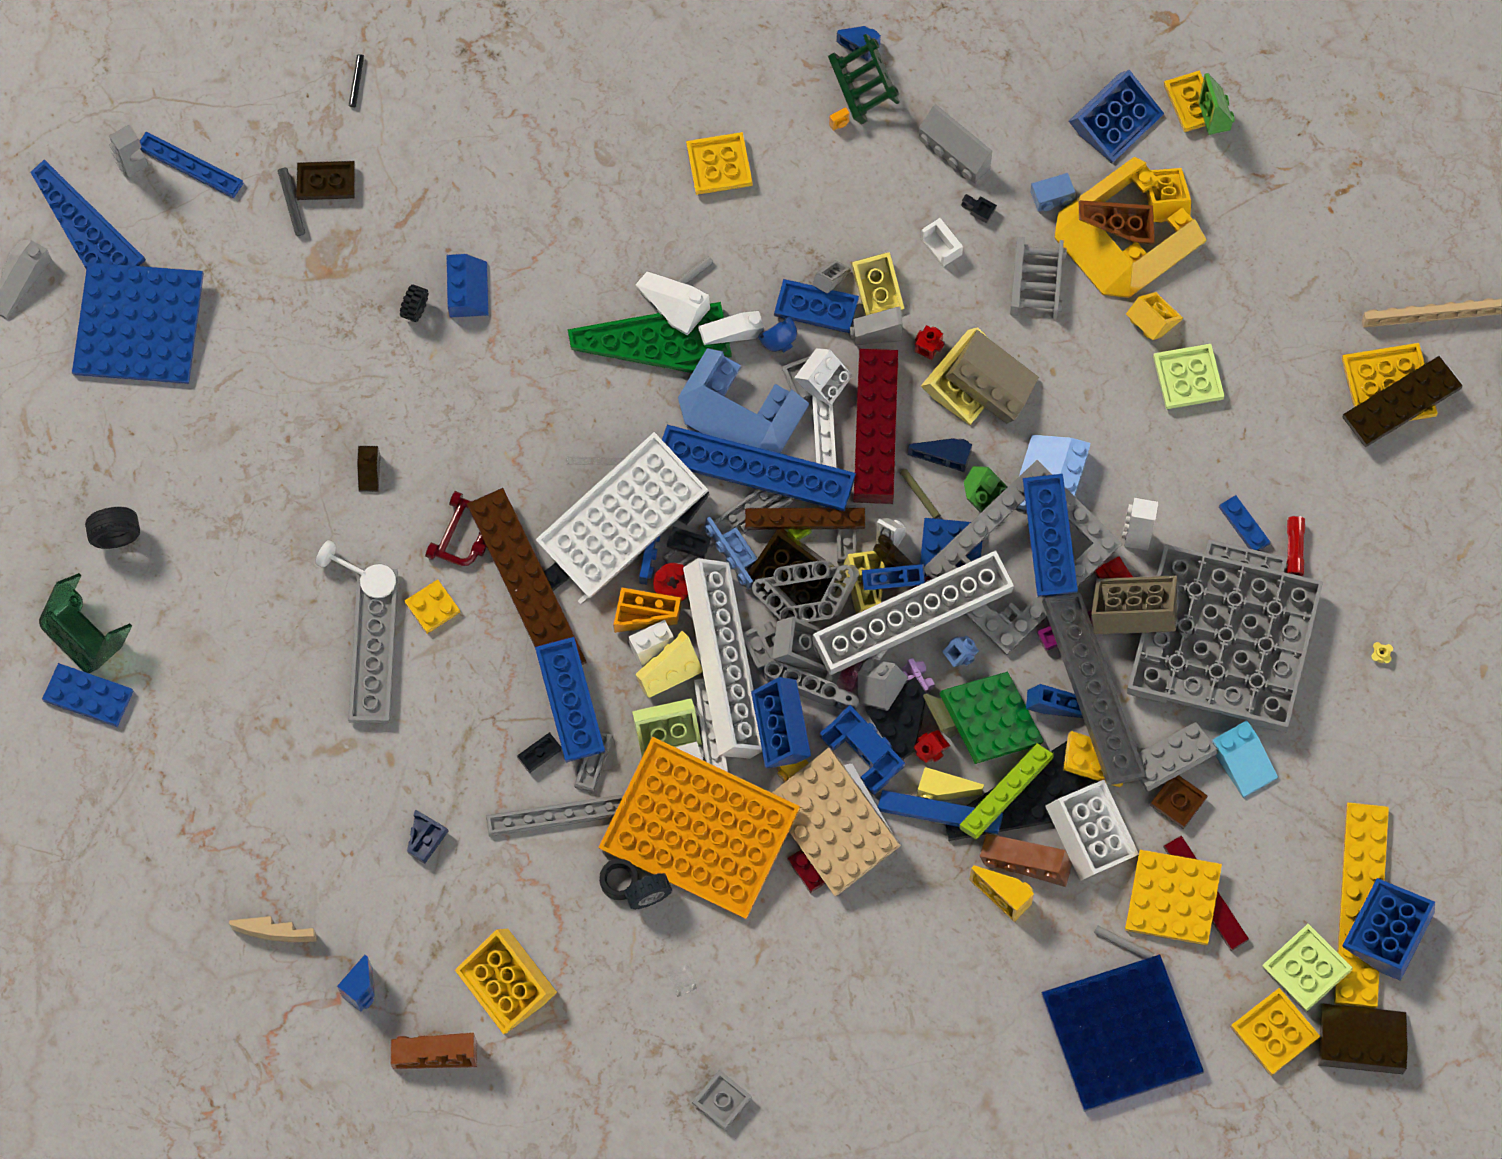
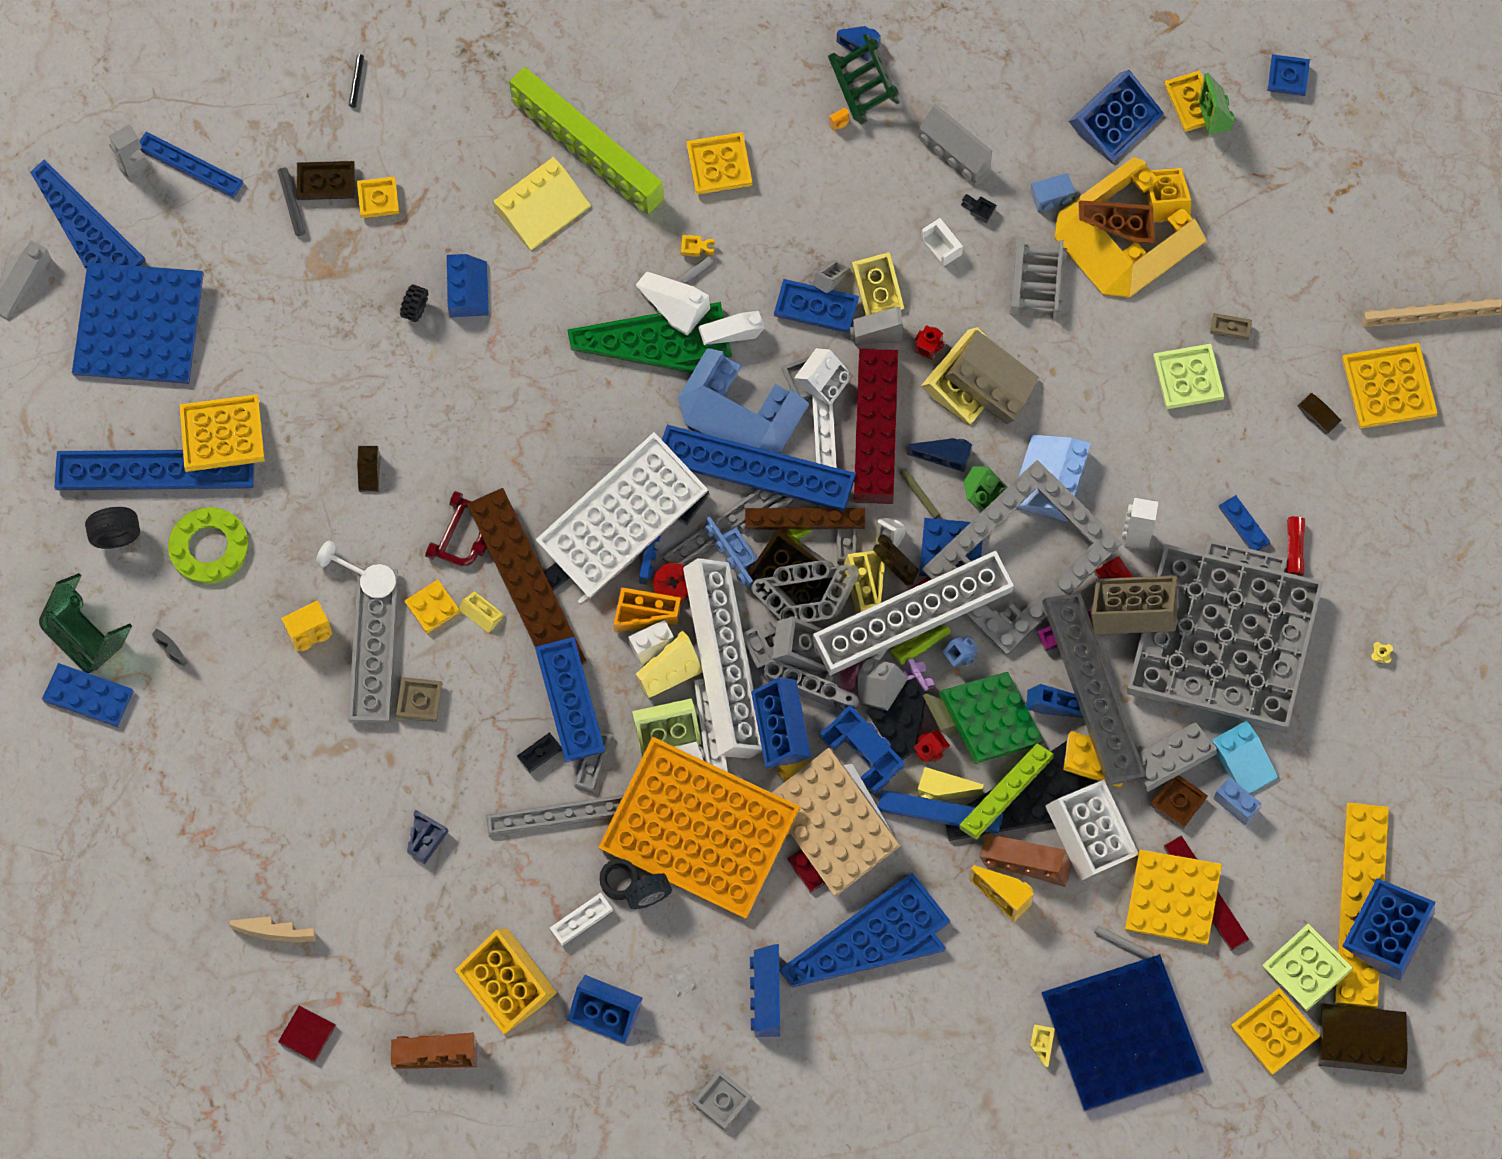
(142, 471): none -> blue plate
(172, 650): none -> dark grey slope
(216, 570): none -> lime plate
(221, 433): none -> yellow plate
(307, 626): none -> yellow brick
(307, 1033): none -> dark red tile
(359, 985): blue slope -> none
(378, 197): none -> yellow plate
(419, 699): none -> dark tan plate
(481, 611): none -> light yellow slope
(541, 204): none -> light yellow slope
(581, 919): none -> white plate
(586, 141): none -> lime brick
(604, 1008): none -> blue slope
(688, 542): black plate -> none
(693, 245): none -> yellow plate
(766, 991): none -> blue slope
(779, 336): blue cylinder -> none
(885, 932): none -> blue wing
(893, 577): blue slope -> none
(919, 643): none -> lime plate
(1042, 1042): none -> light yellow slope
(1050, 535): blue plate -> none
(1153, 315): yellow slope -> none
(1231, 326): none -> dark tan plate
(1237, 801): none -> medium blue brick
(1288, 75): none -> blue plate
(1319, 412): none -> dark brown slope
(1402, 401): dark brown plate -> none

